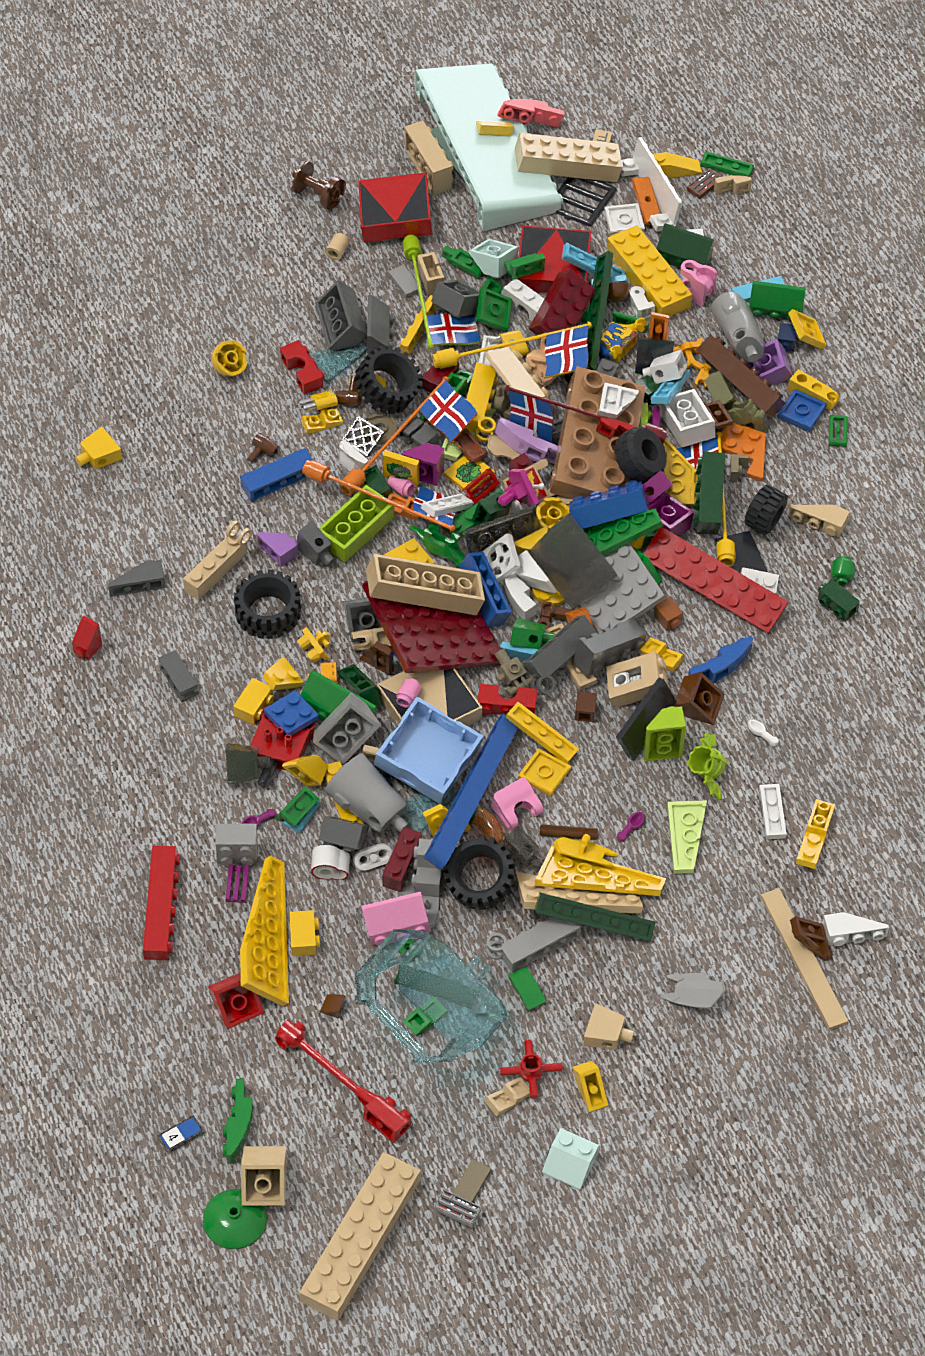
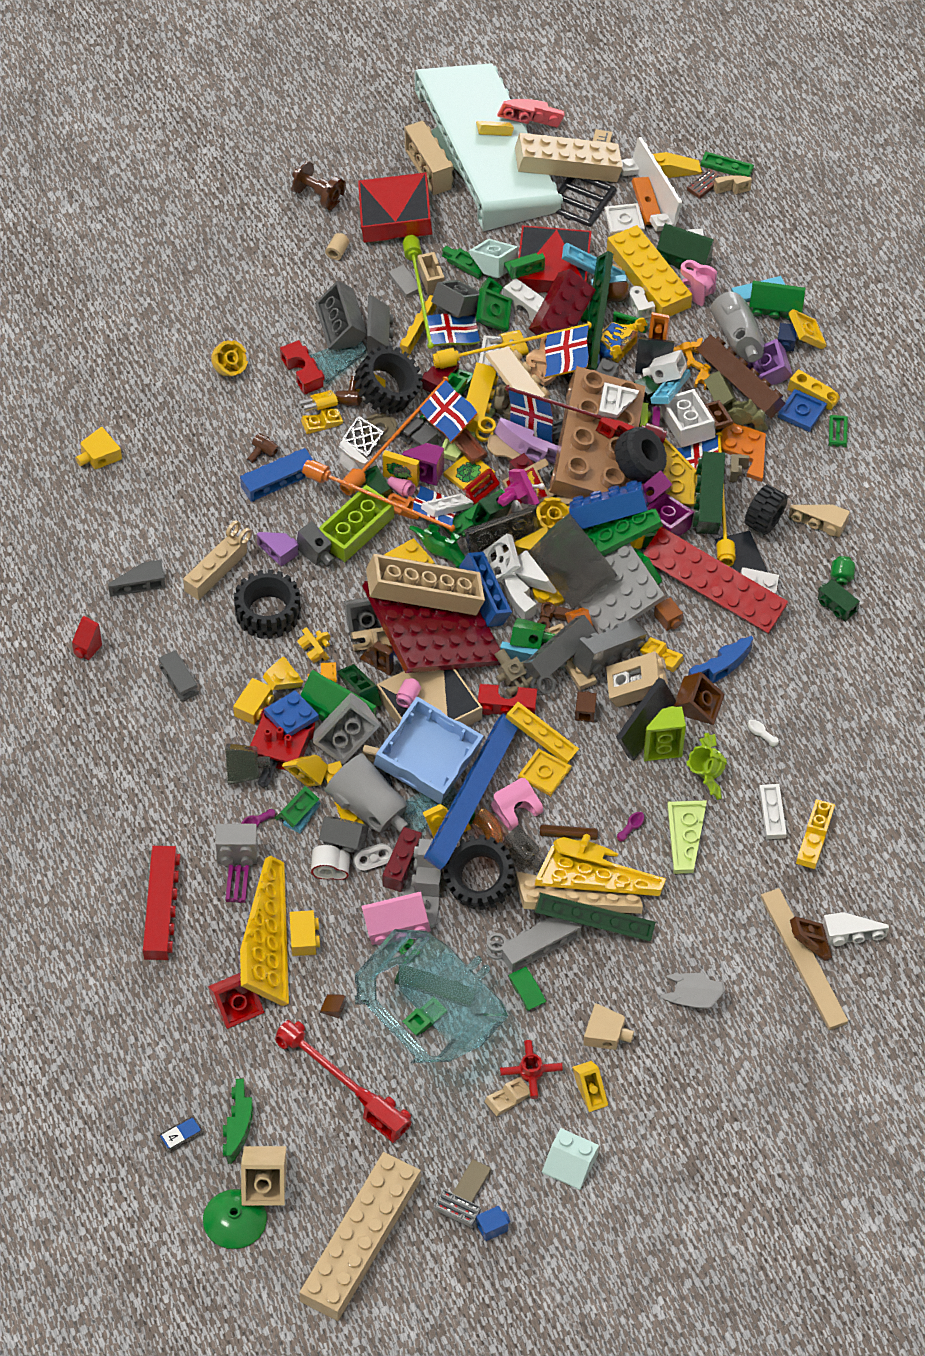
(492, 1223): none -> blue brick

